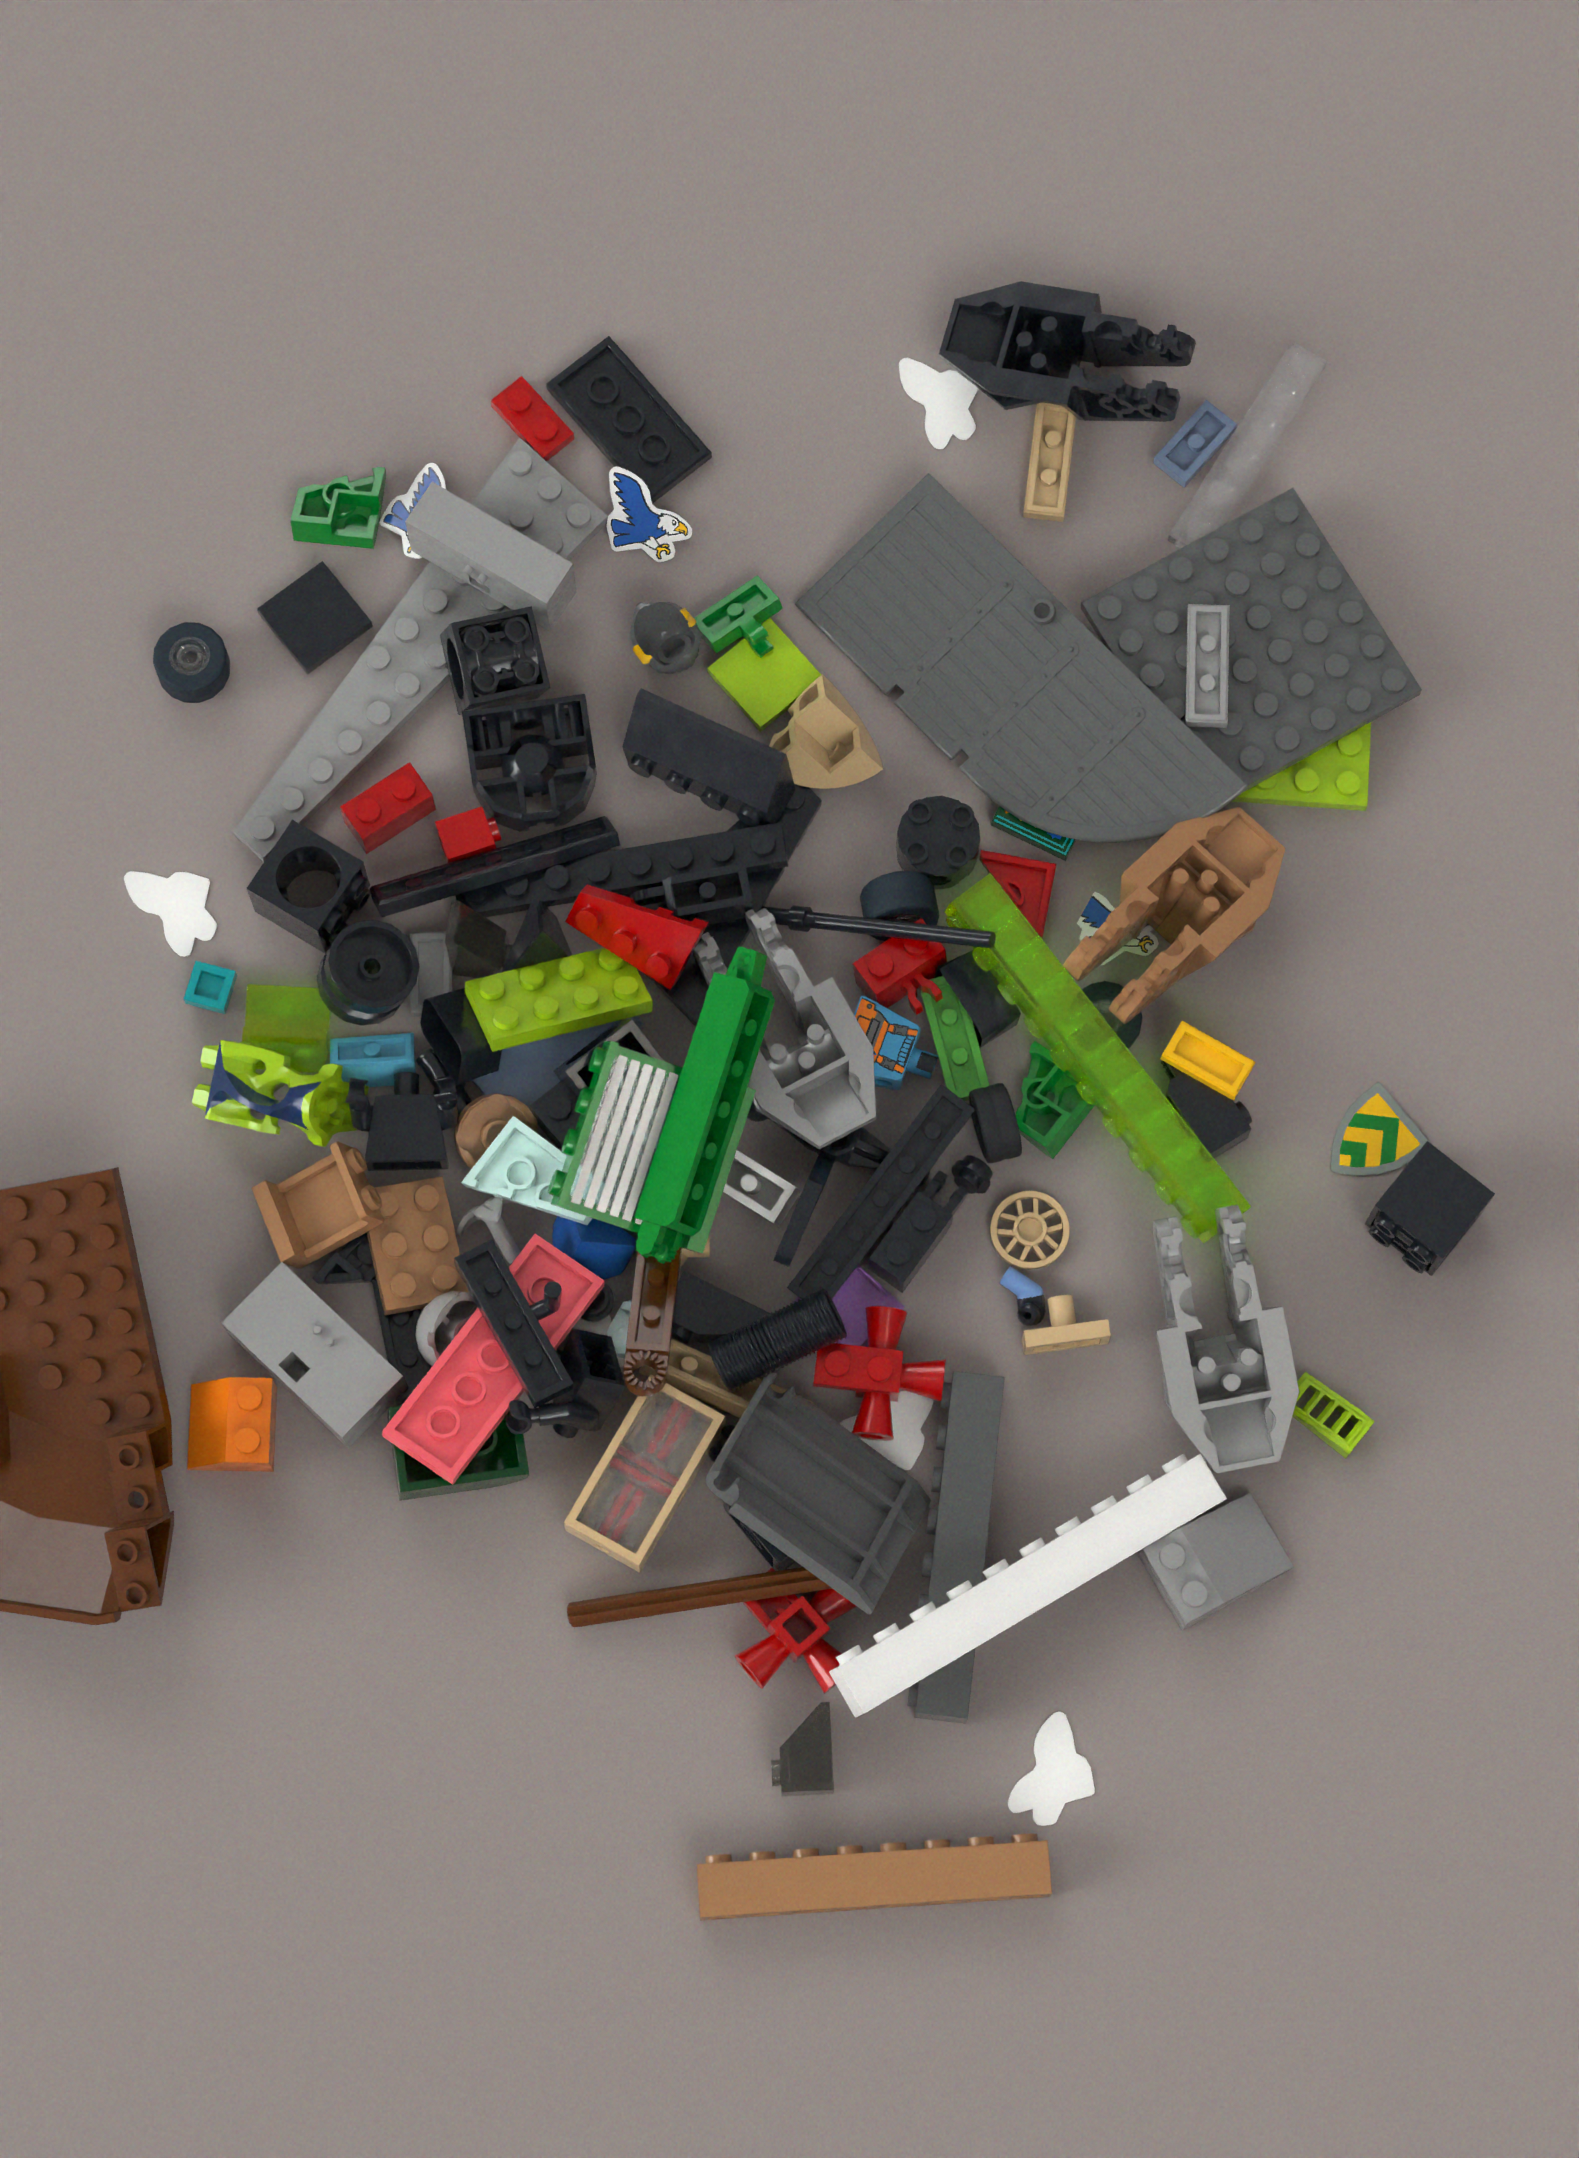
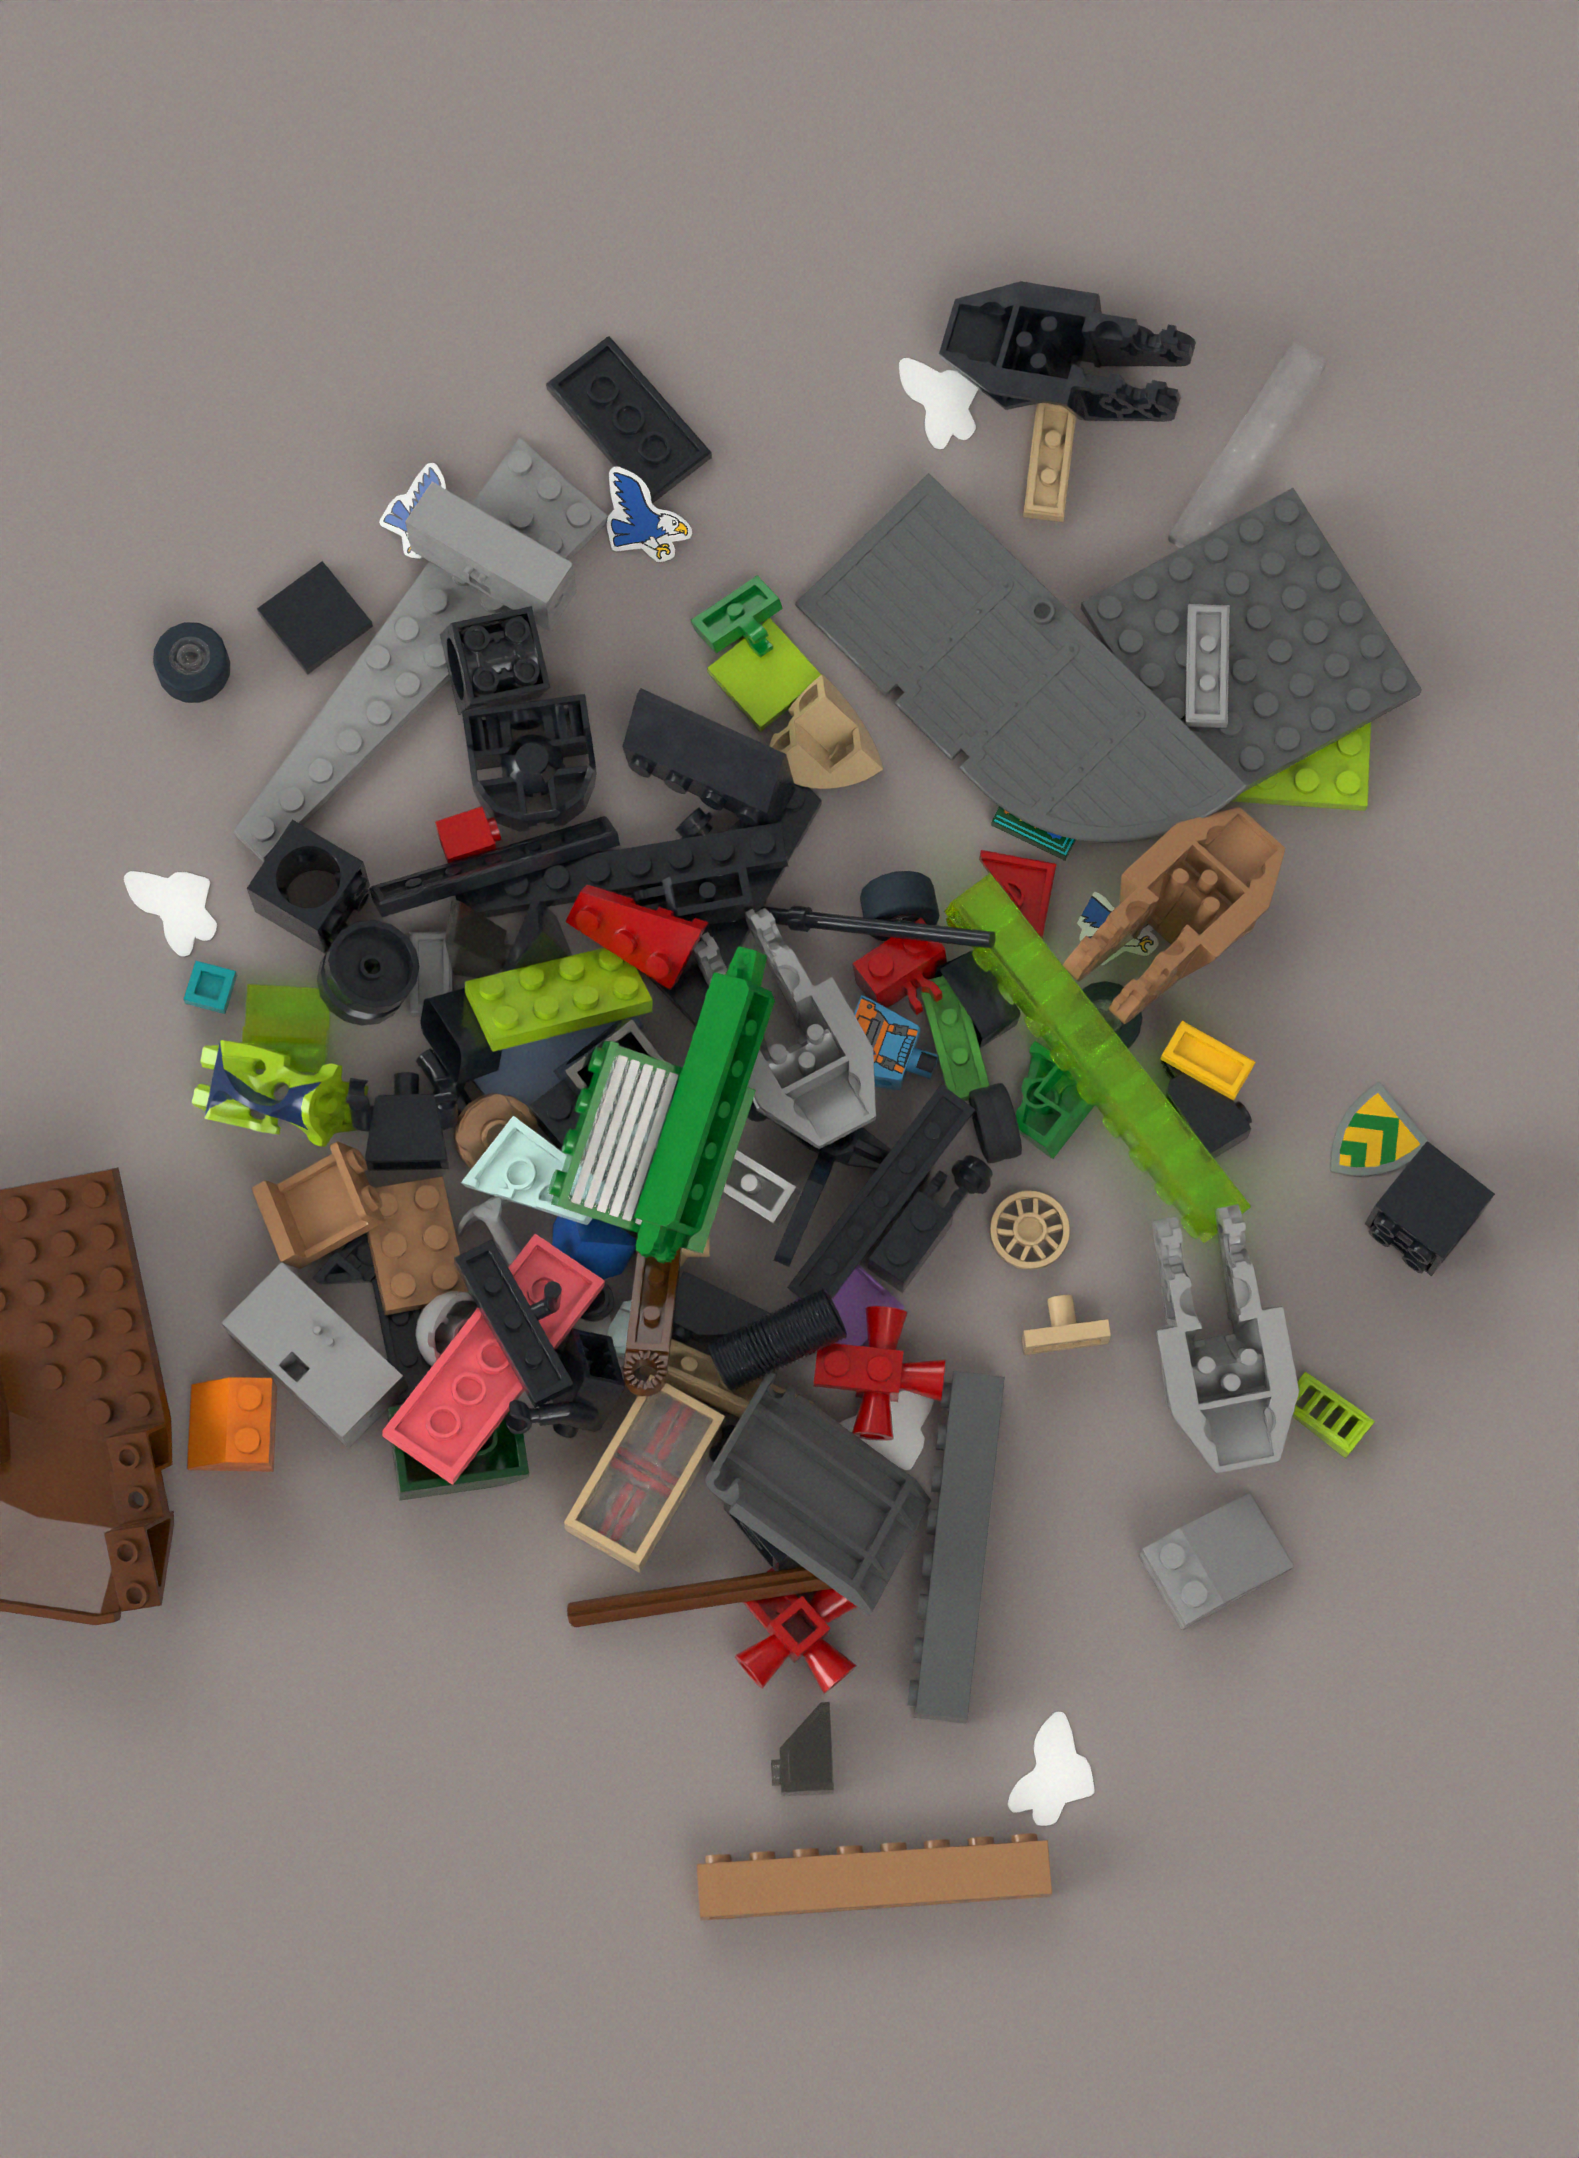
(340, 511): green slope -> none
(374, 1057): medium azure slope -> none
(388, 808): red brick -> none
(532, 419): red plate -> none
(665, 636): dark grey hair -> none
(695, 824): none -> black plate
(938, 840): black brick -> none
(1026, 1585): white brick -> none
(1029, 1296): arm -> none
(1195, 443): sand blue plate -> none

